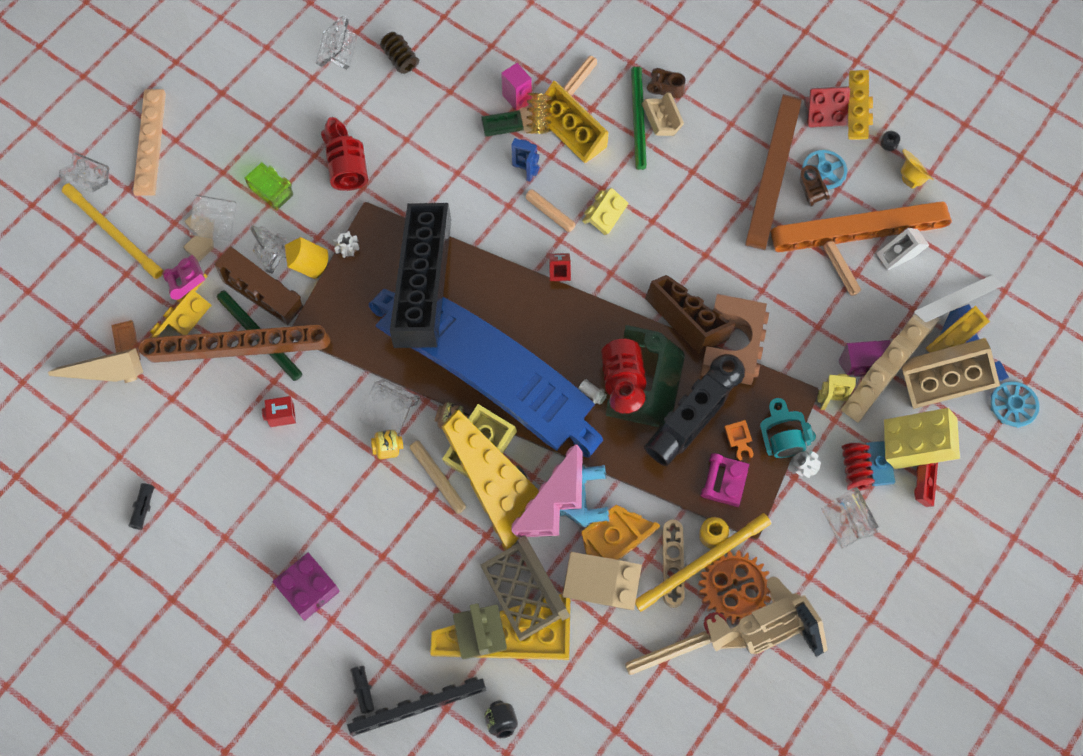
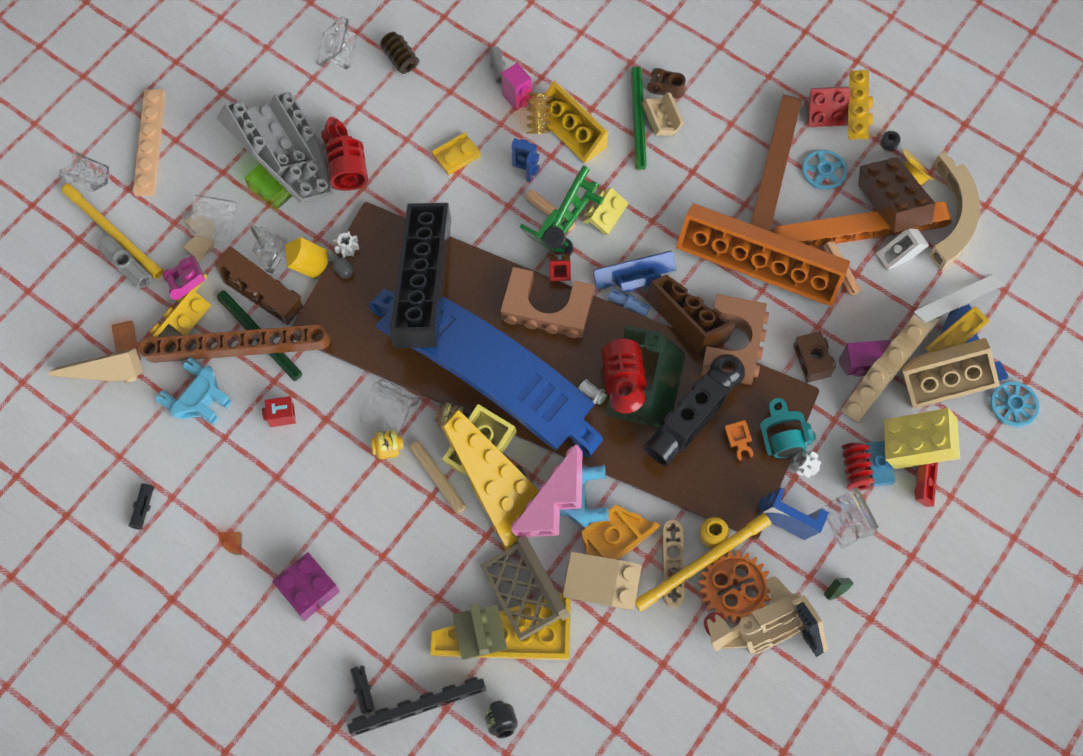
(131, 269): none -> light grey piece
(198, 395): none -> medium azure connector
(231, 541): none -> clear orange tile
(282, 143): none -> light grey wedge
(341, 266): none -> dark grey cylinder
(456, 153): none -> yellow plate
(497, 63): none -> light grey axle
(502, 123): dark green plate -> none
(552, 232): none -> green hand
(568, 321): none -> nougat arch
(580, 75): light nougat axle -> none
(628, 302): none -> medium blue pin
(635, 272): none -> blue bracket
(667, 653): tan axle -> none
(732, 482): dark pink plate -> none
(762, 254): none -> orange brick
(790, 519): none -> blue panel
(814, 368): none -> reddish brown brick
(815, 189): reddish brown piece -> none
(836, 388): light yellow bracket -> none
(838, 587): none -> dark green tile
(896, 194): none -> reddish brown brick
(967, 207): none -> tan arch

